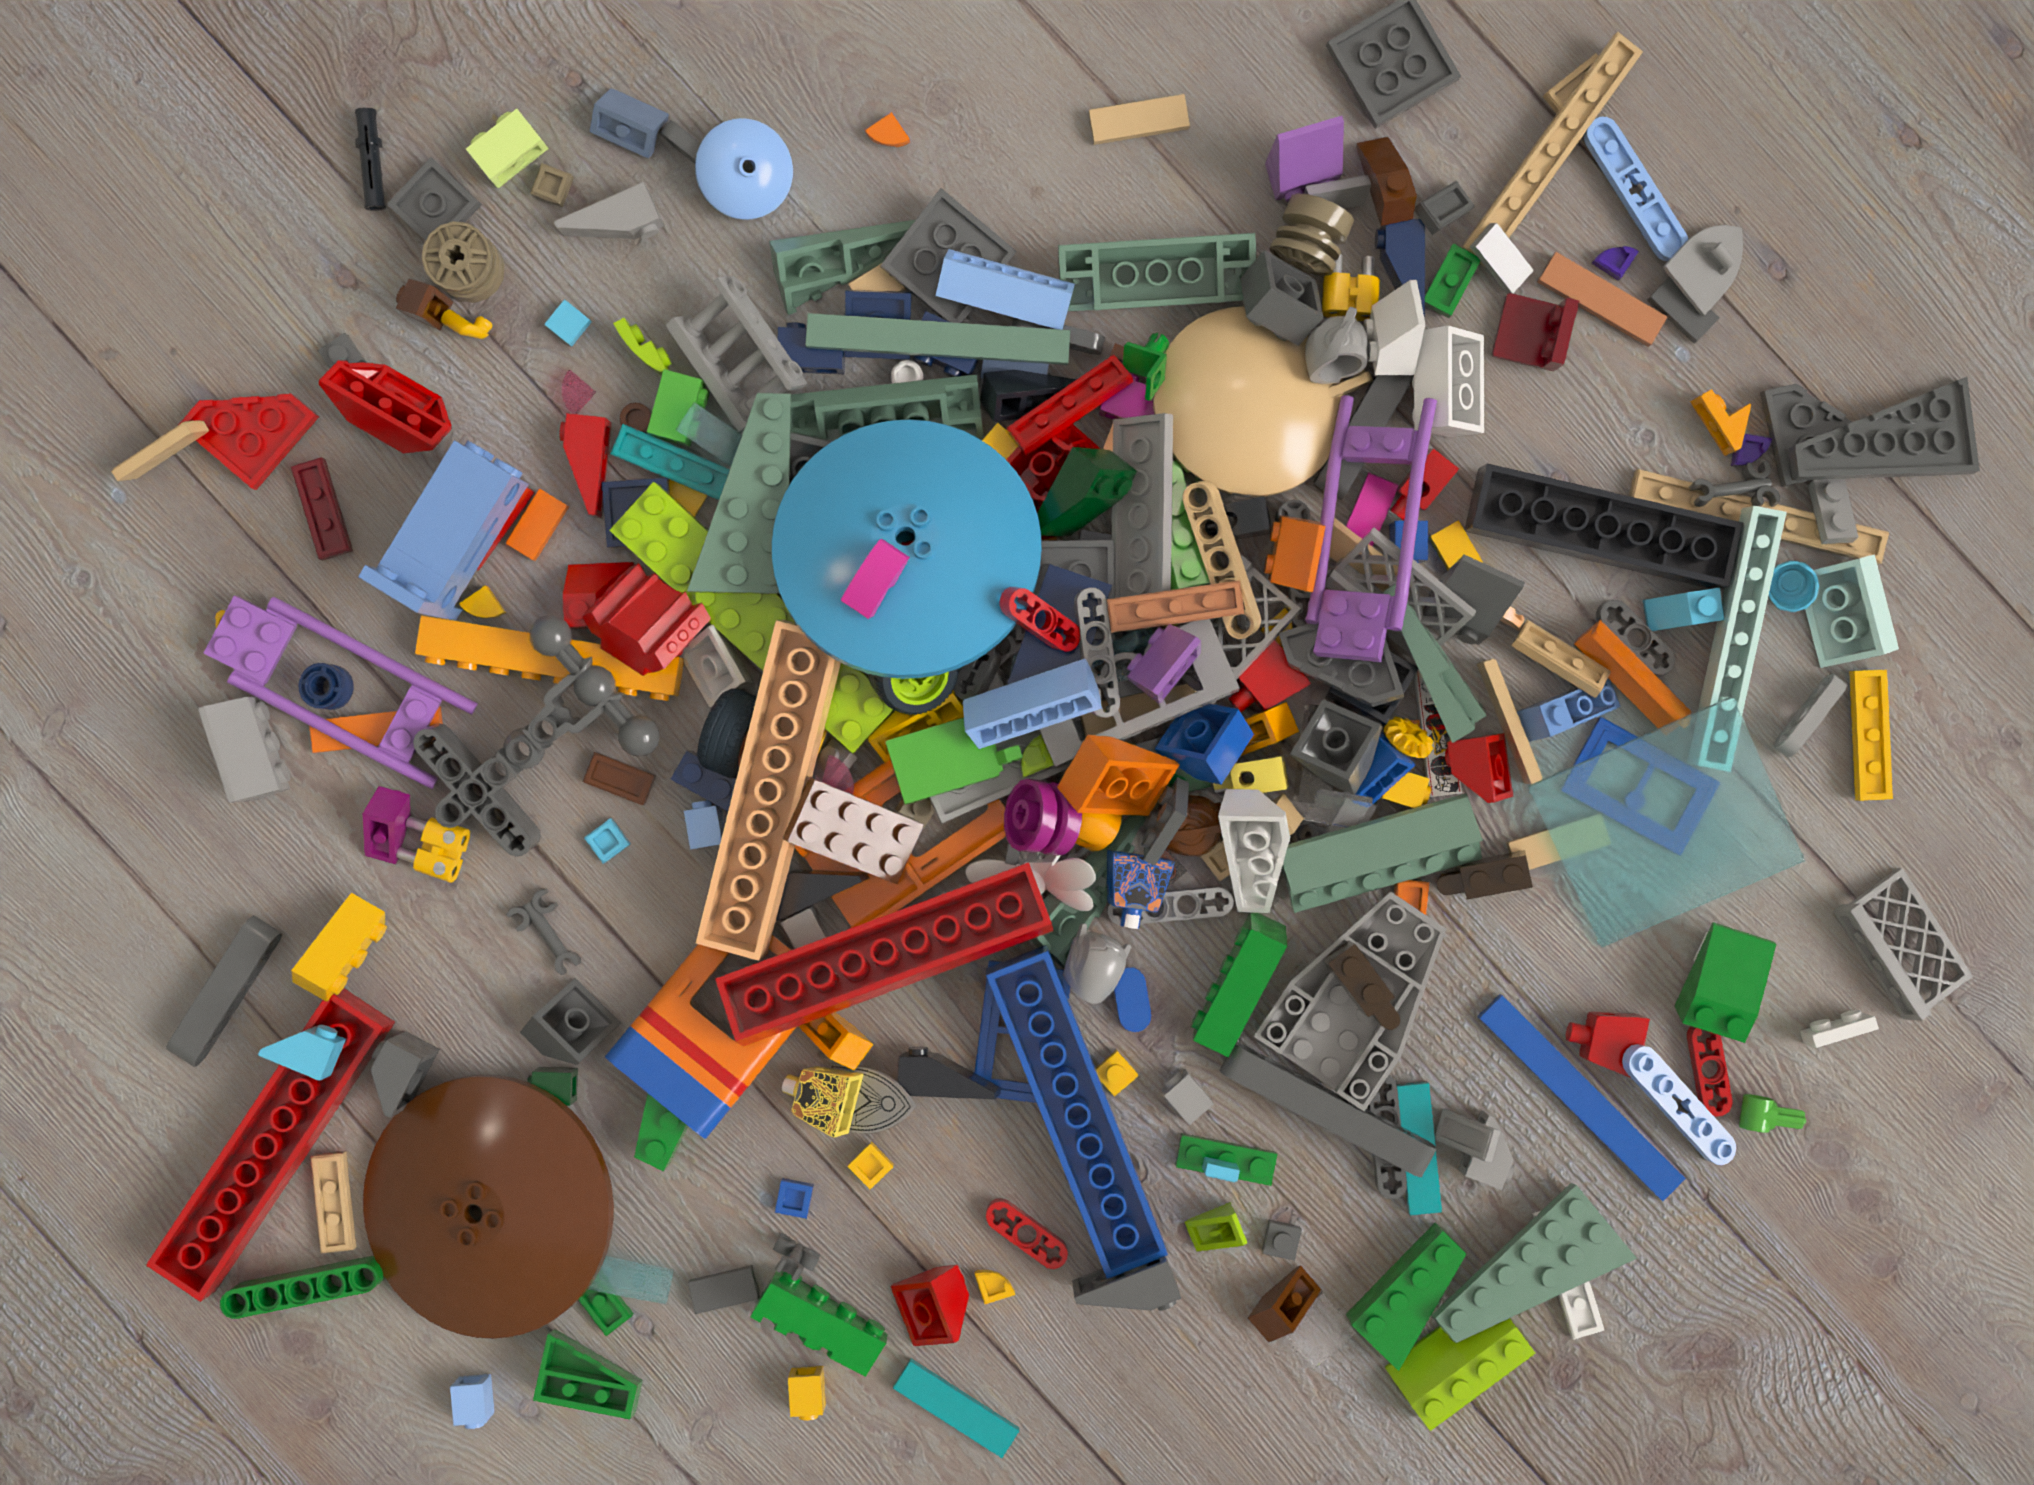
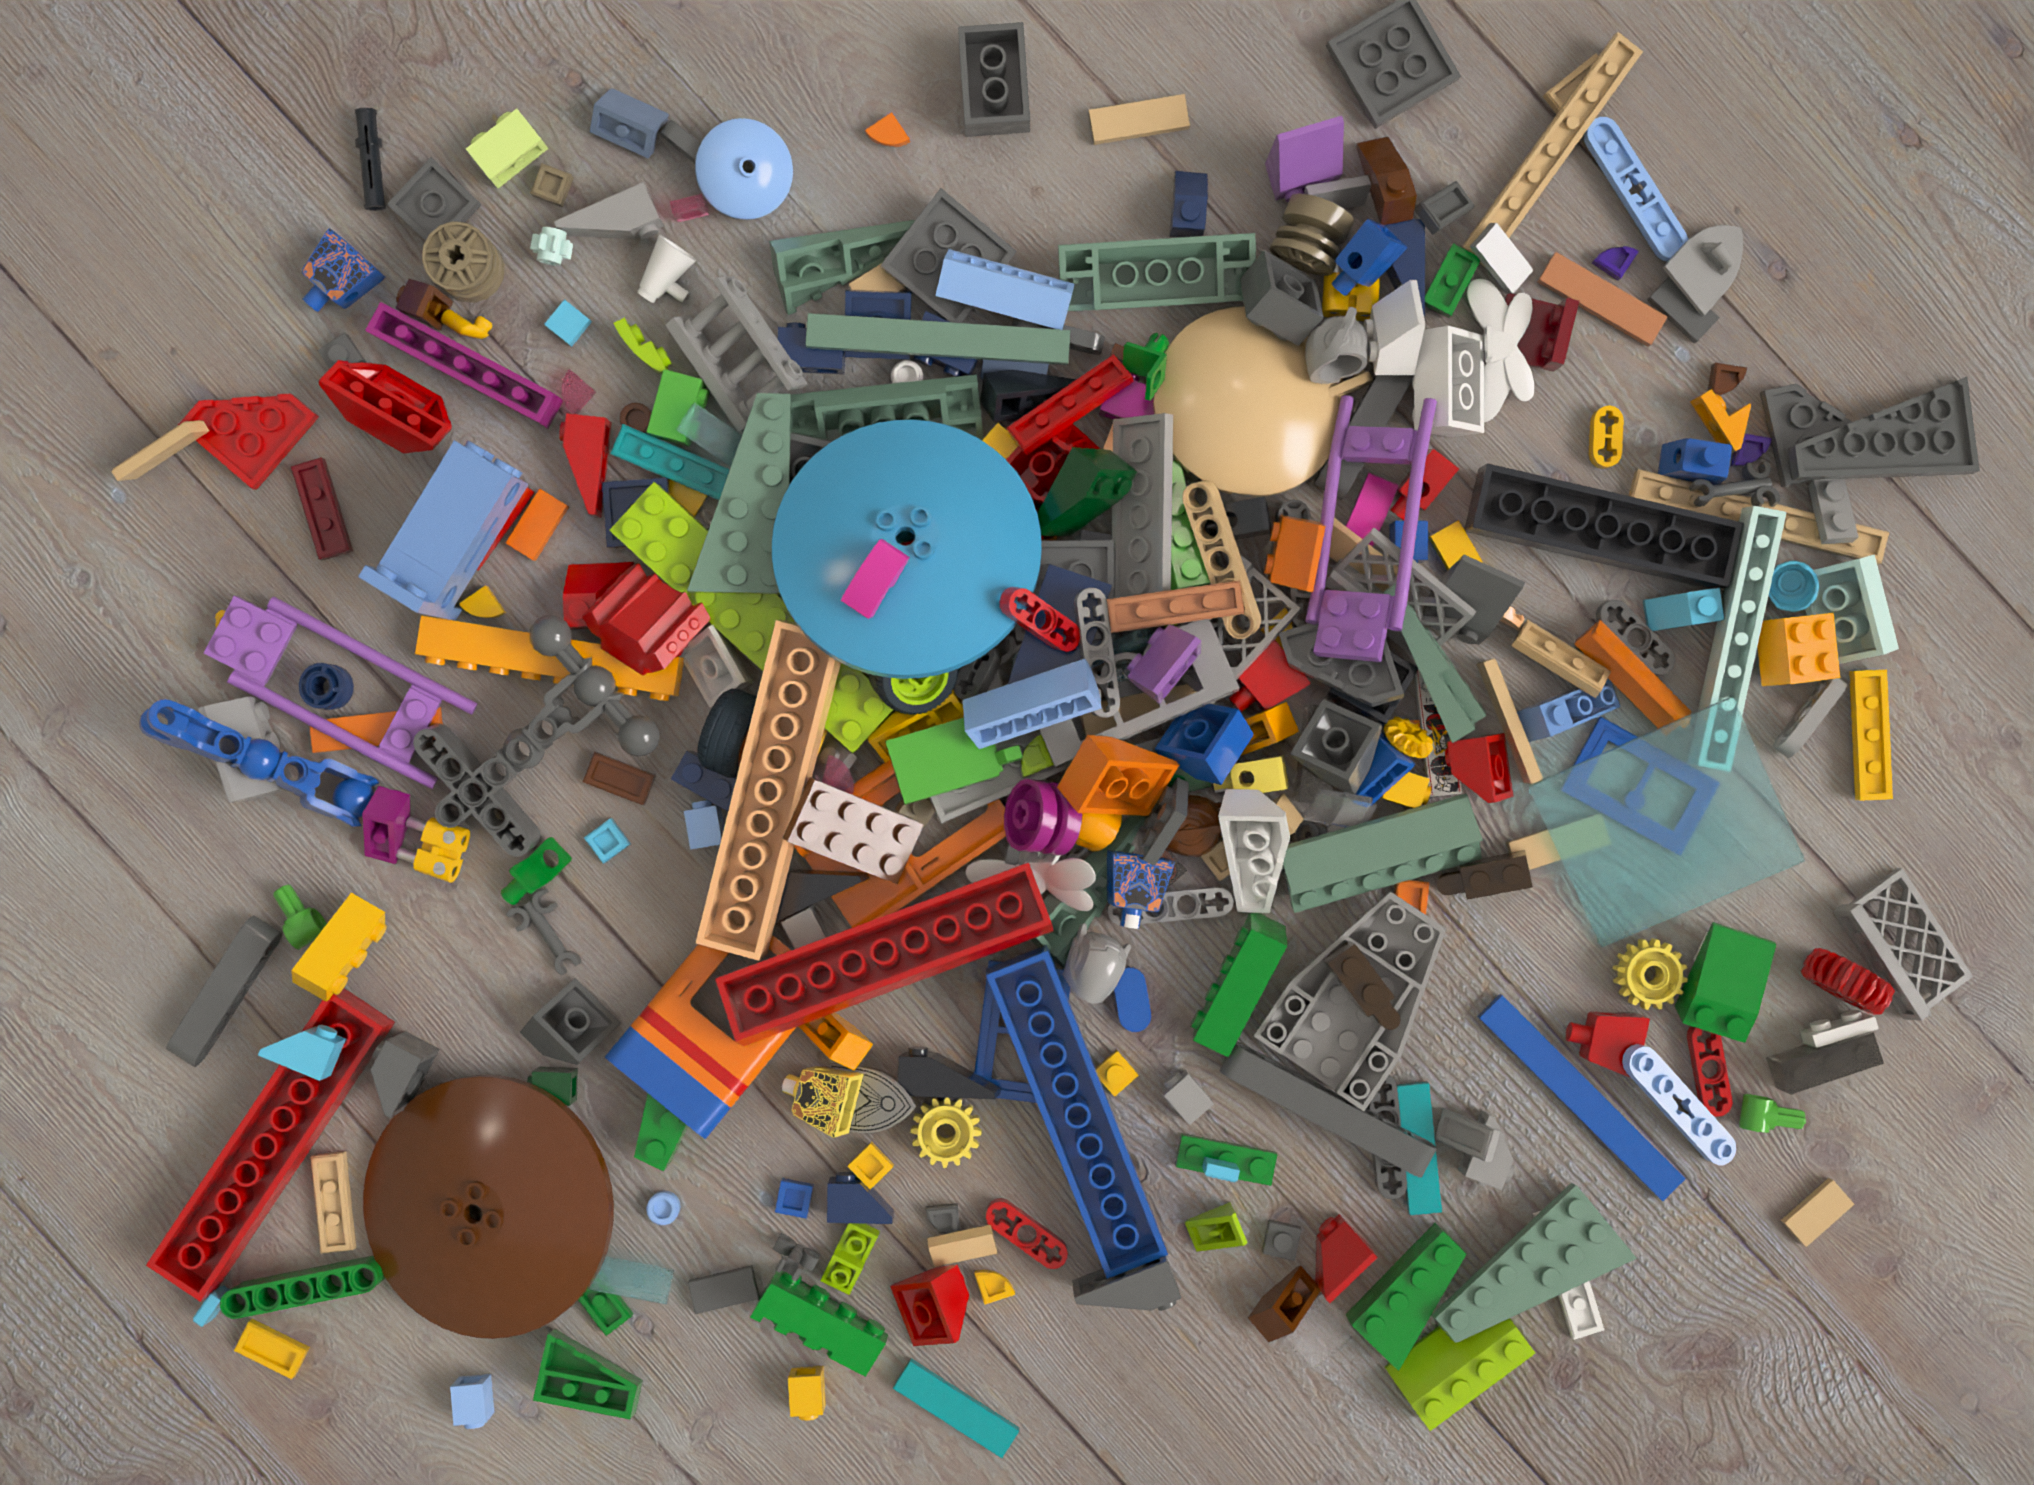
(210, 1307): none -> medium azure tile
(260, 760): none -> blue piece
(271, 1348): none -> yellow tile
(301, 923): none -> bright green axle
(338, 273): none -> torso
(464, 365): none -> magenta brick
(534, 872): none -> green bracket
(551, 246): none -> light aqua gear
(663, 1207): none -> light blue tile
(664, 268): none -> white piece
(689, 208): none -> clear pink tile
(850, 1256): none -> lime slope
(854, 1202): none -> dark blue slope
(943, 1148): none -> light yellow gear
(944, 1217): none -> dark grey tile
(962, 1245): none -> tan tile
(994, 79): none -> dark grey brick
(1189, 204): none -> dark blue slope
(1339, 1256): none -> red slope
(1374, 248): none -> blue torso
(1503, 329): none -> white piece
(1614, 437): none -> yellow beam
(1666, 980): none -> light yellow gear
(1698, 460): none -> blue torso
(1725, 377): none -> reddish brown tile
(1798, 650): none -> light orange brick
(1812, 1066): none -> clear smoke brick
(1817, 1212): none -> tan tile
(1847, 981): none -> red gear

